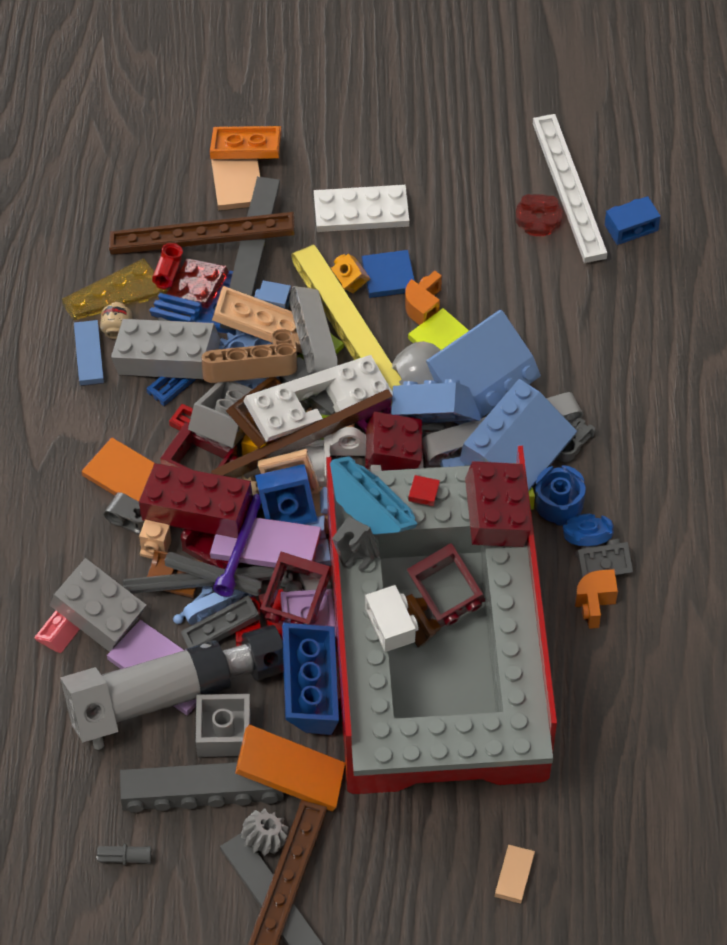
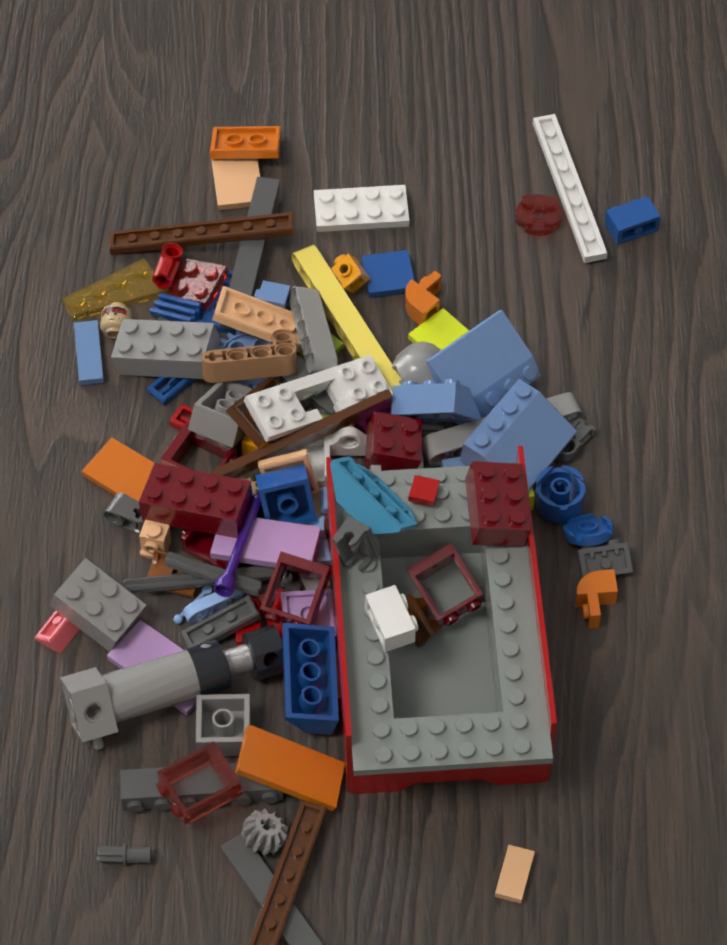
(206, 755): none -> clear red window

